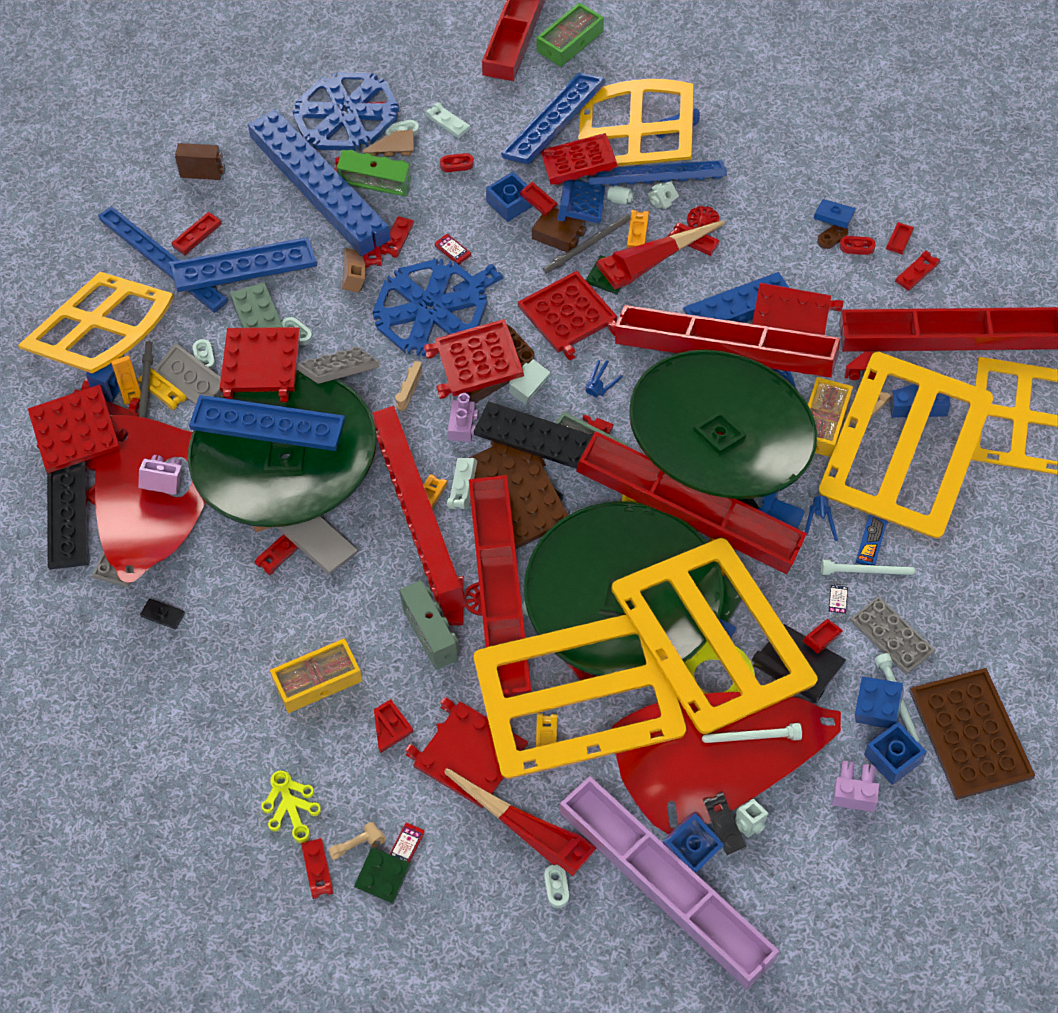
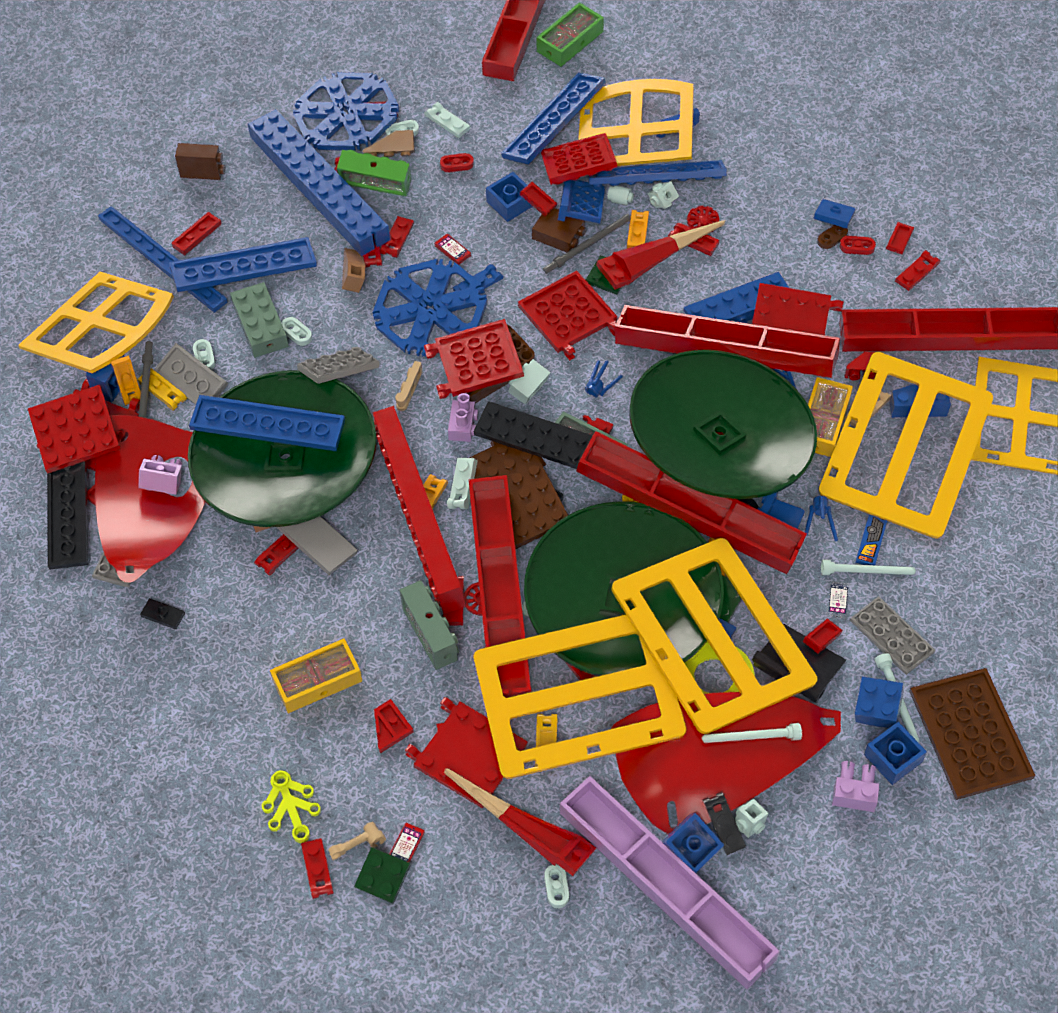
(260, 360): red plate -> none

